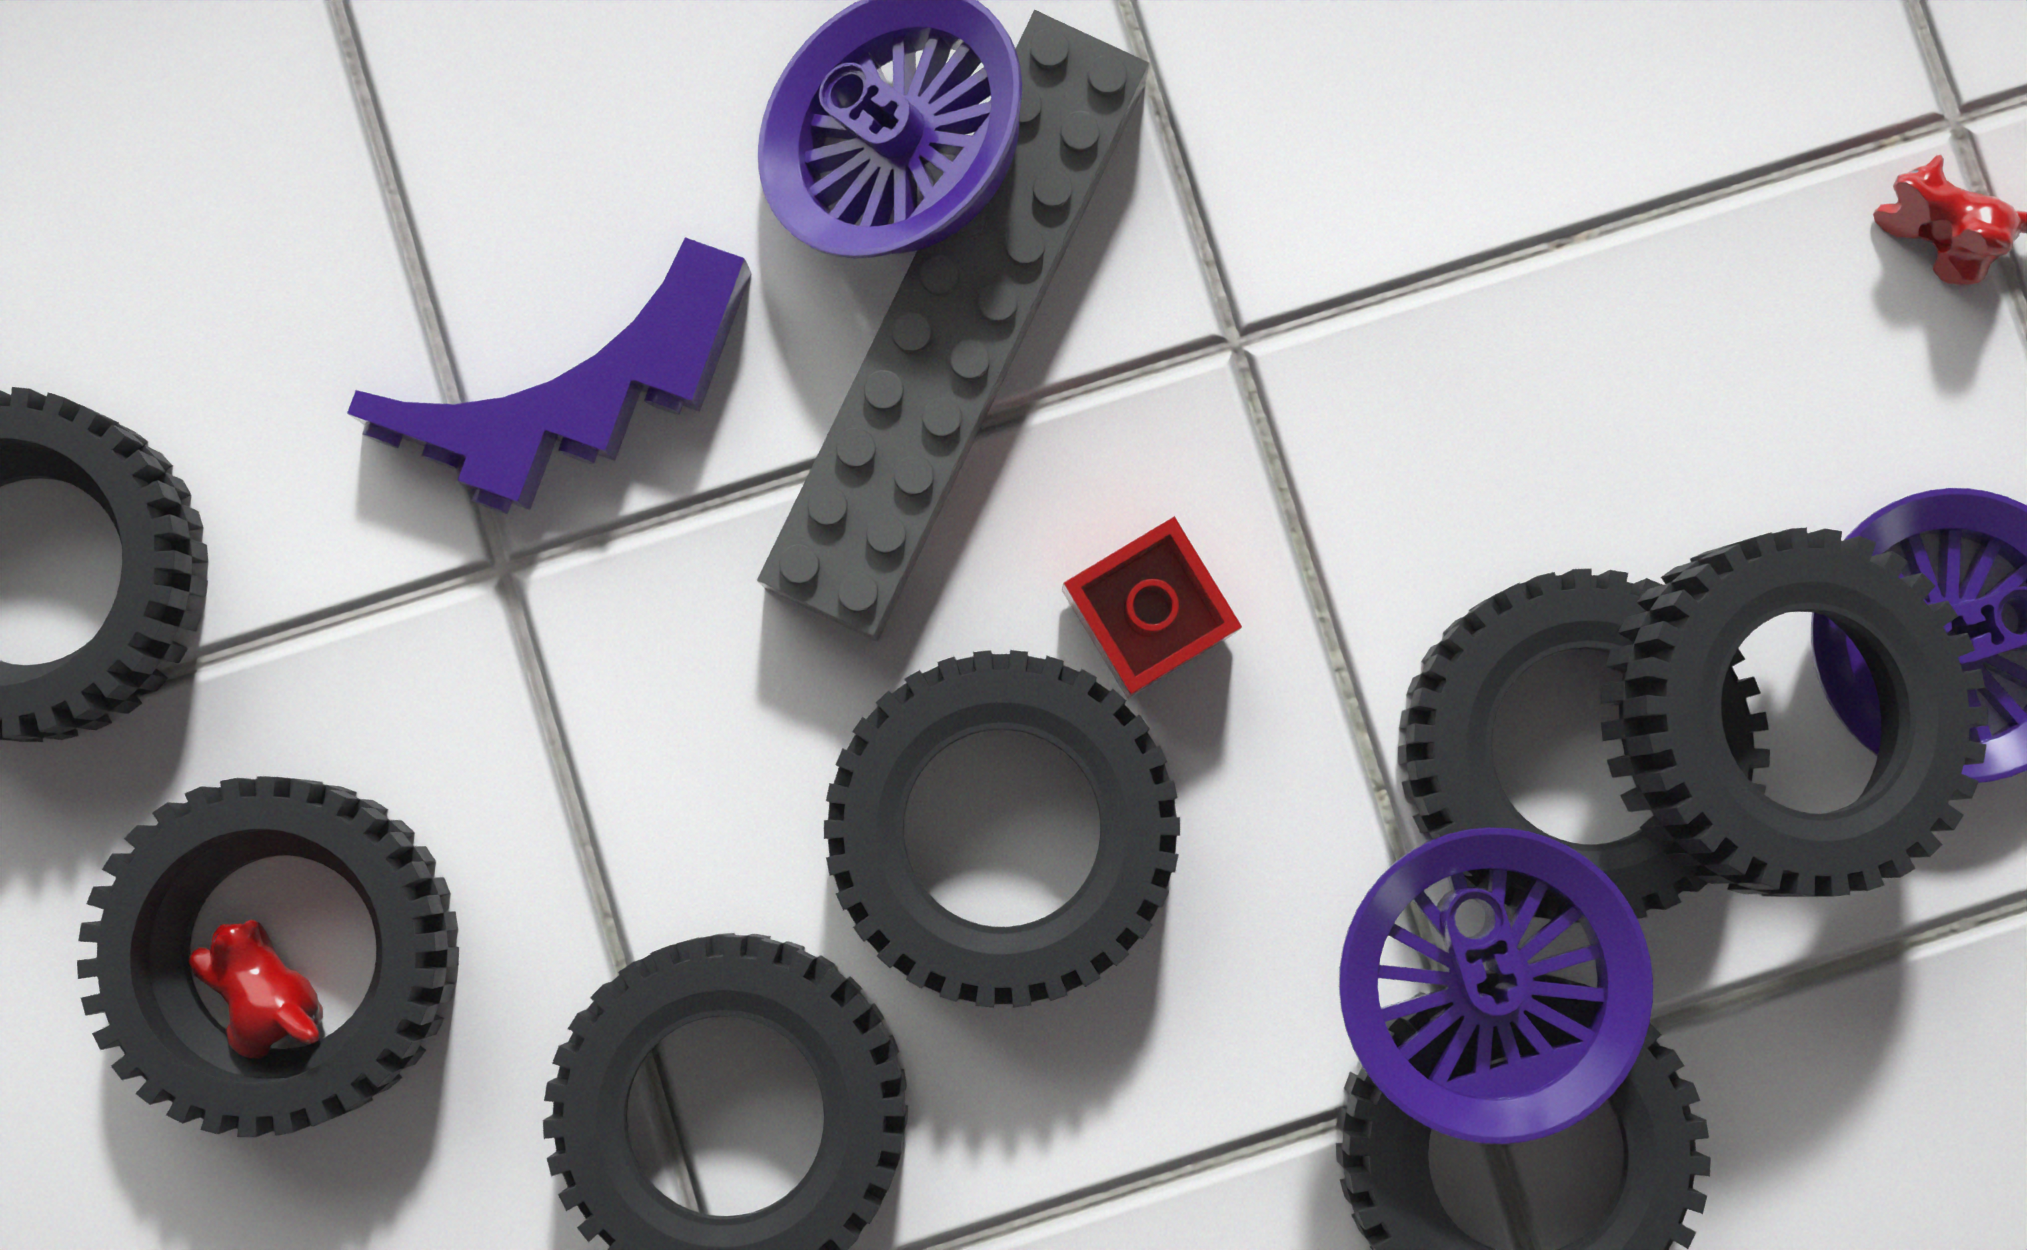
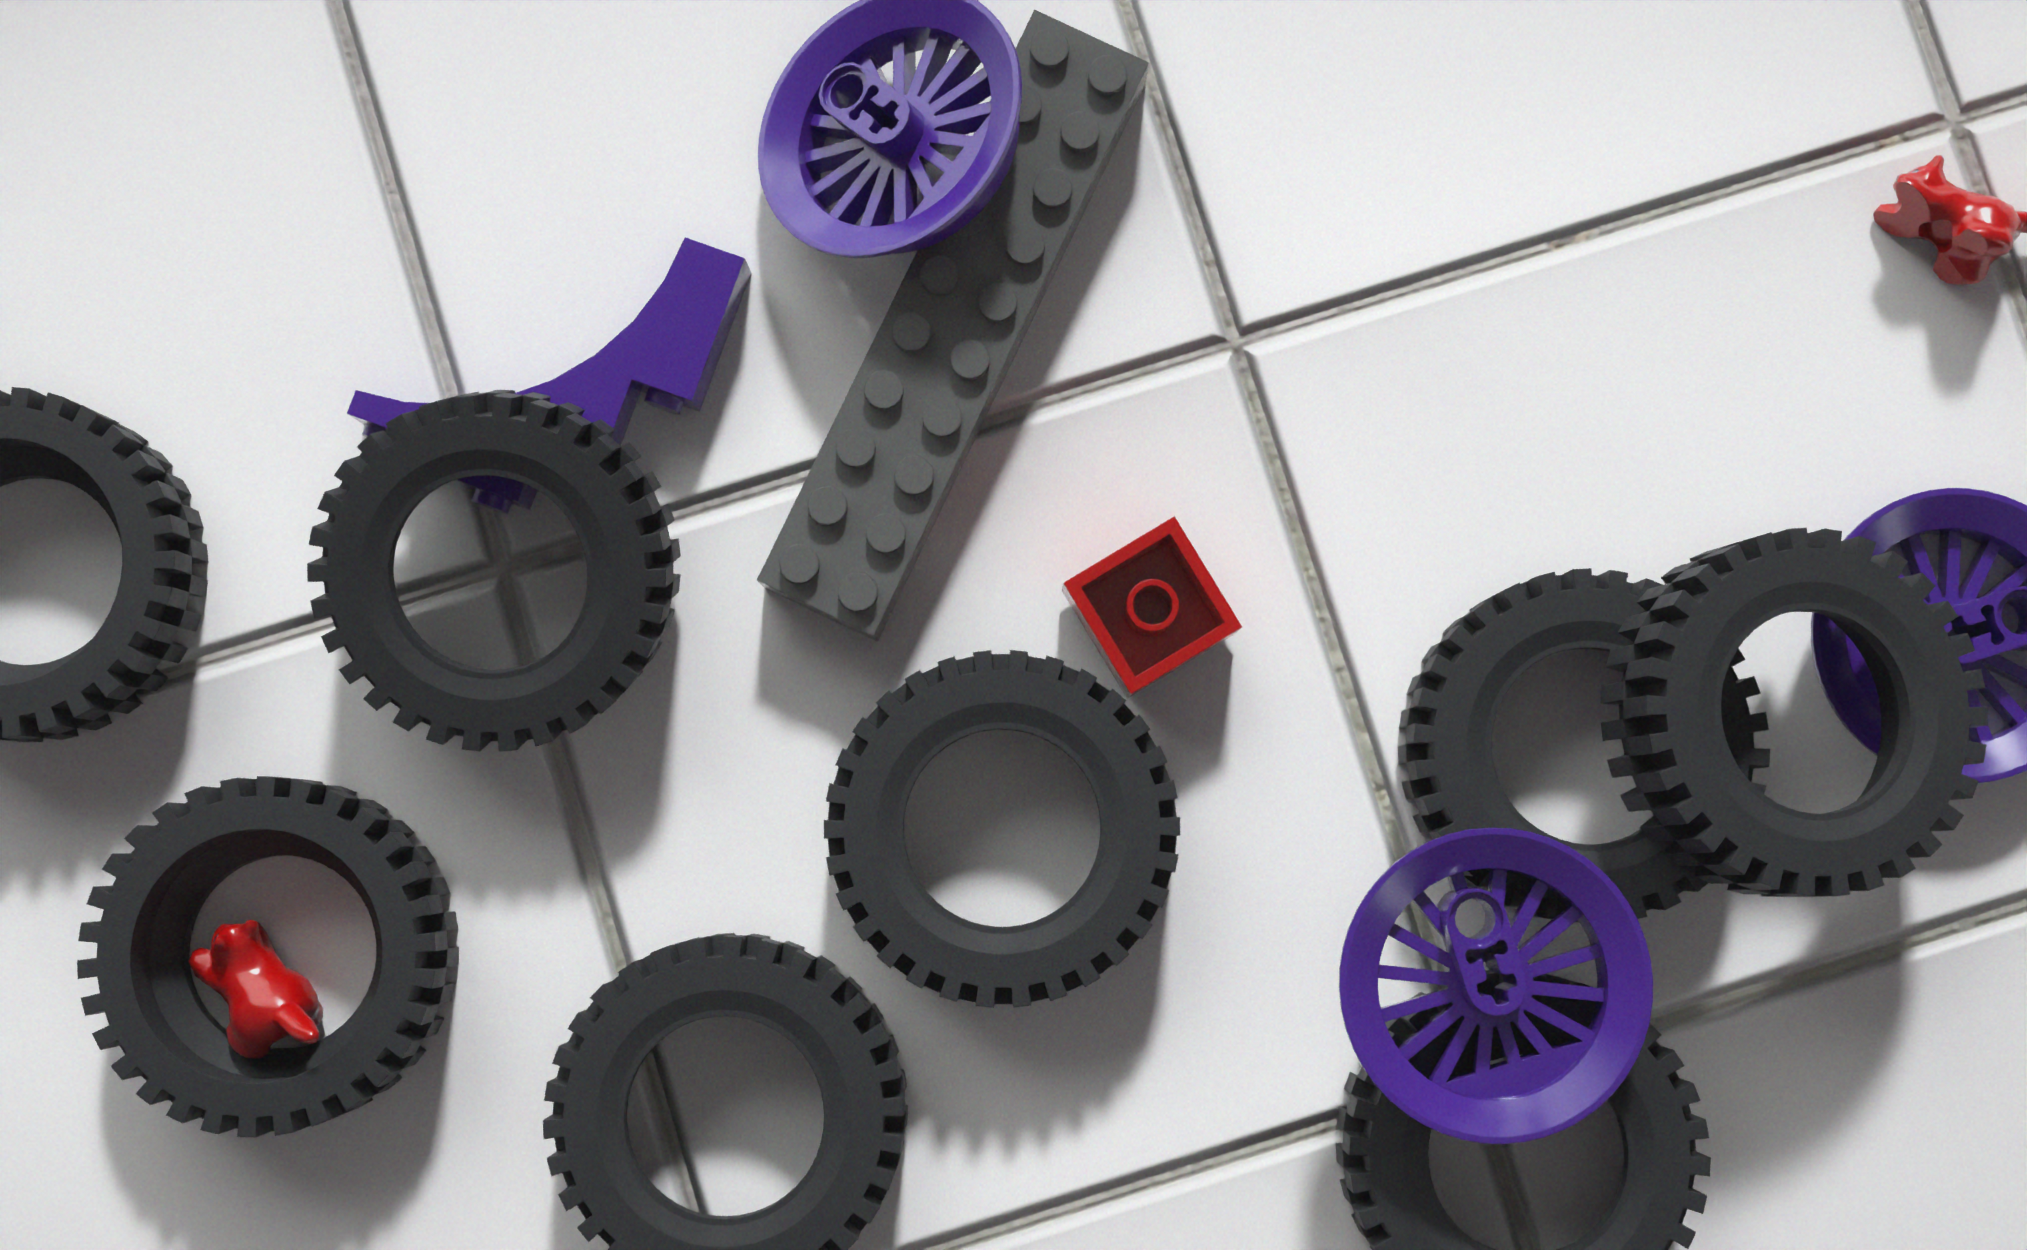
(591, 483): none -> black tyre

